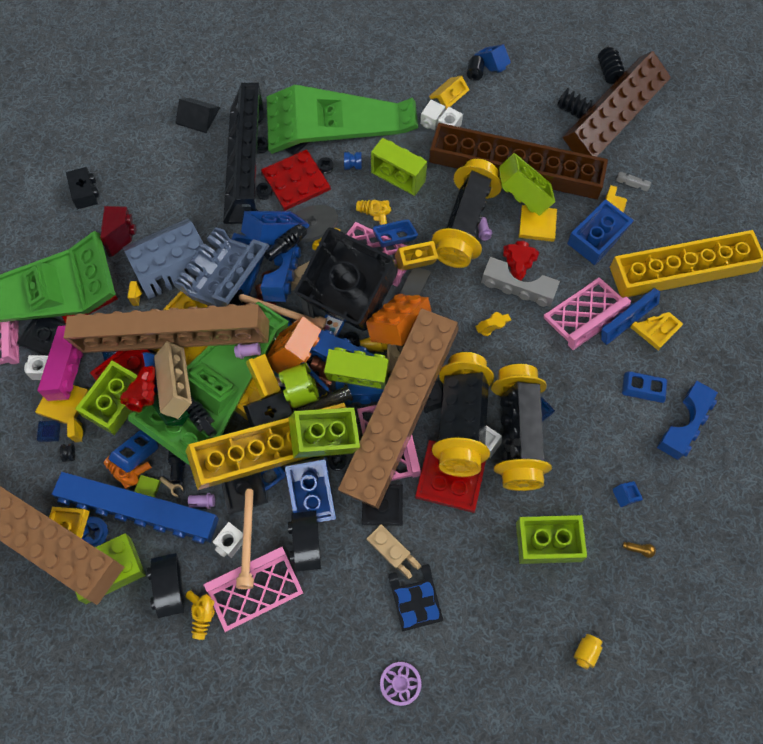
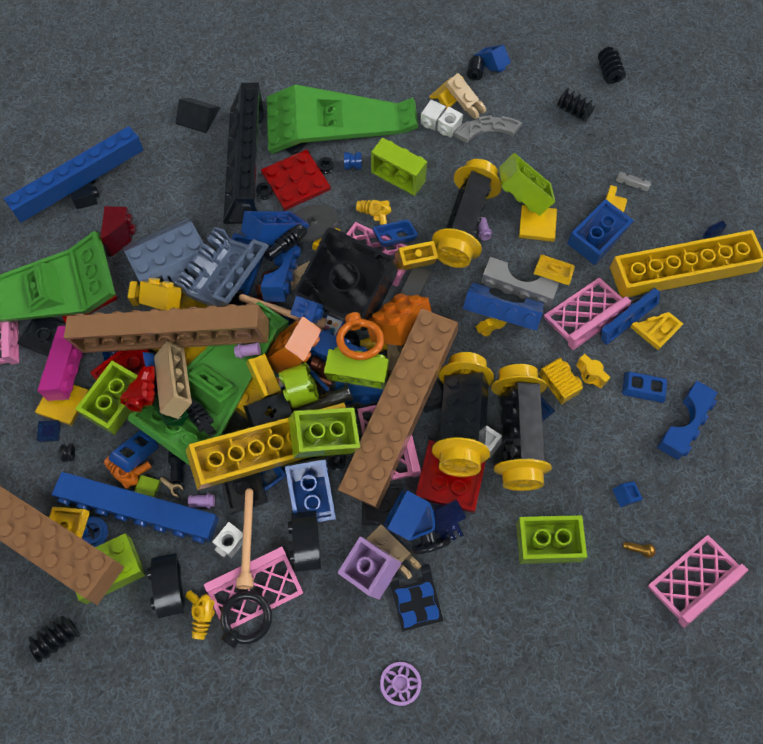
(32, 365): white brick -> none
(53, 638): none -> black piece
(74, 174): none -> blue brick
(74, 429): yellow tile -> none
(159, 294): none -> yellow brick
(231, 636): none -> black piece
(264, 148): black bush -> none
(306, 308): none -> blue brick
(354, 322): none -> orange piece
(369, 568): none -> lavender brick
(414, 518): none -> blue piece
(447, 519): none -> clear blue hinge
(465, 96): none -> tan hinge
(487, 124): none -> light grey tile
(519, 258): red rock -> none
(522, 314): none -> blue arch
(554, 269): none -> yellow tile
(561, 380): none -> yellow brick
(564, 169): reddish brown brick -> none
(588, 651): yellow brick -> none
(594, 369): none -> yellow piece
(617, 106): reddish brown brick -> none
(707, 597): none -> bright pink fence
(714, 230): none -> clear blue tile

